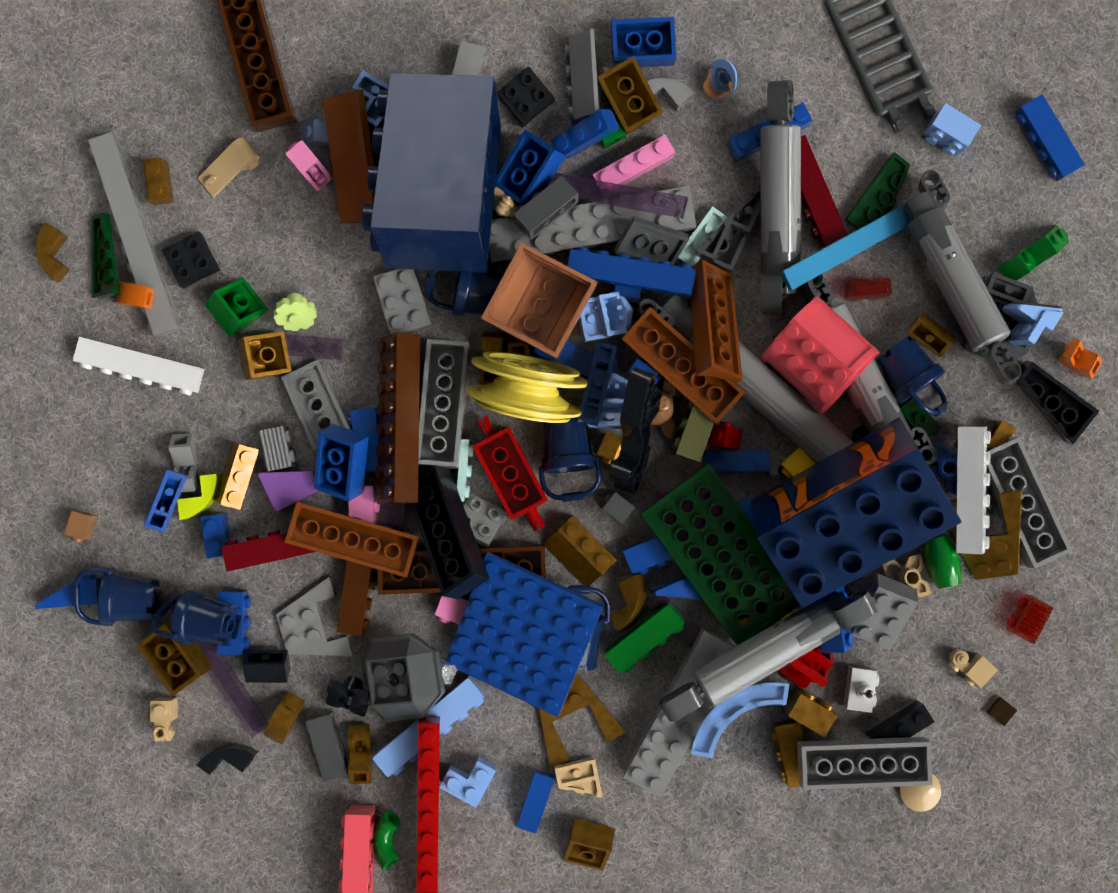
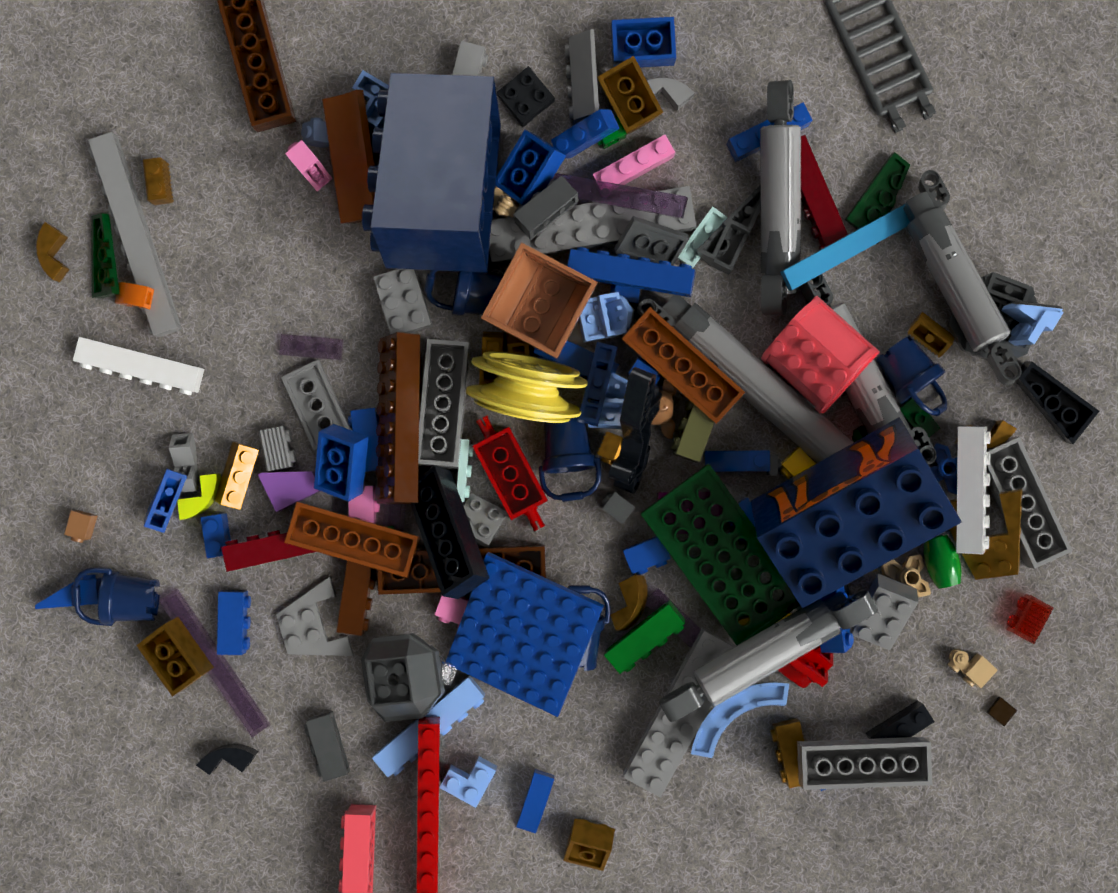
(162, 713): tan brick -> none
(190, 259): black brick -> none
(199, 620): dark blue piece -> none
(235, 157): tan door -> none
(235, 306): green slope -> none
(264, 355): pearl gold slope -> none
(266, 666): black brick -> none
(284, 718): pearl gold brick -> none
(295, 312): yellowish green plant -> none
(348, 695): black plant -> none
(360, 754): pearl gold brick -> none
(382, 839): green cylinder -> none
(577, 698): pearl gold wing -> none
(579, 776): tan wing -> none
(580, 551): pearl gold slope -> none
(679, 587): blue slope -> none
(715, 324): dark orange arch -> none
(720, 79): light blue piece -> none
(725, 436): red brick -> none
(811, 713): pearl gold brick -> none
(861, 689): white brick -> none
(864, 289): clear red brick -> none
(921, 797): tan dish -> none
(951, 130): light blue brick -> none
(1035, 254): green arch -> none
(1049, 138): blue brick -> none
(1080, 360): orange brick -> none

